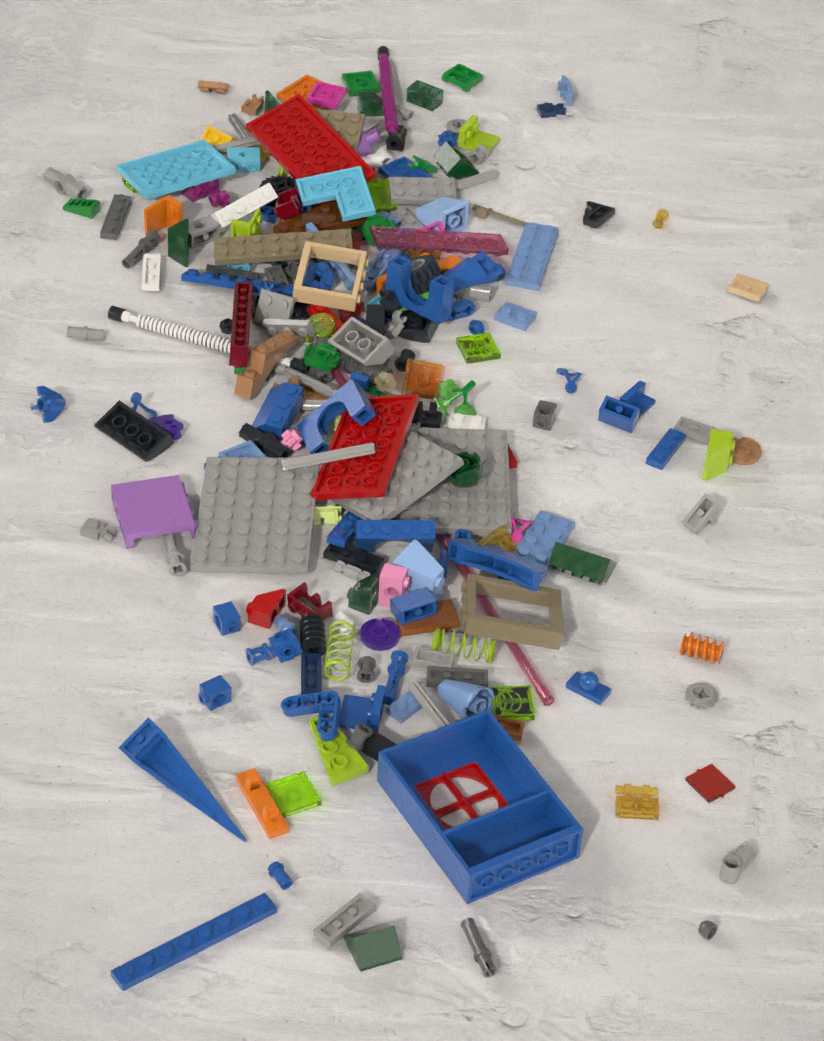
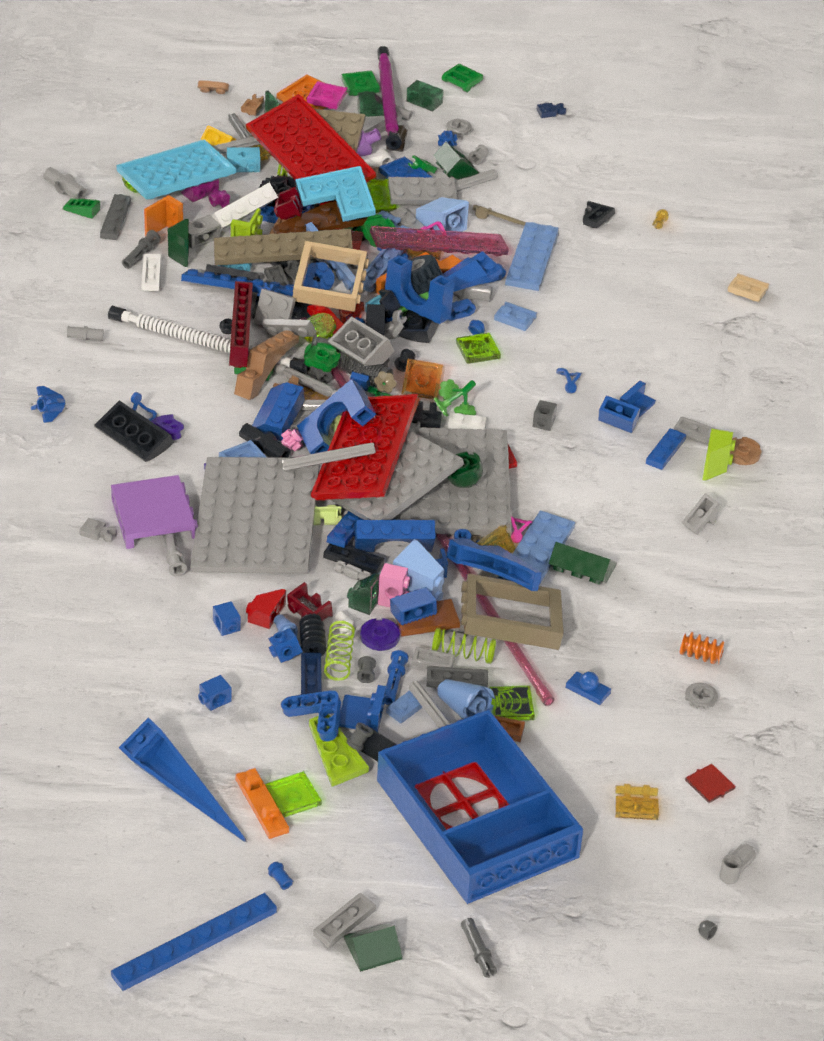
(263, 649): blue bush -> none
(471, 137): lime bracket -> none
(566, 90): medium blue slope -> none

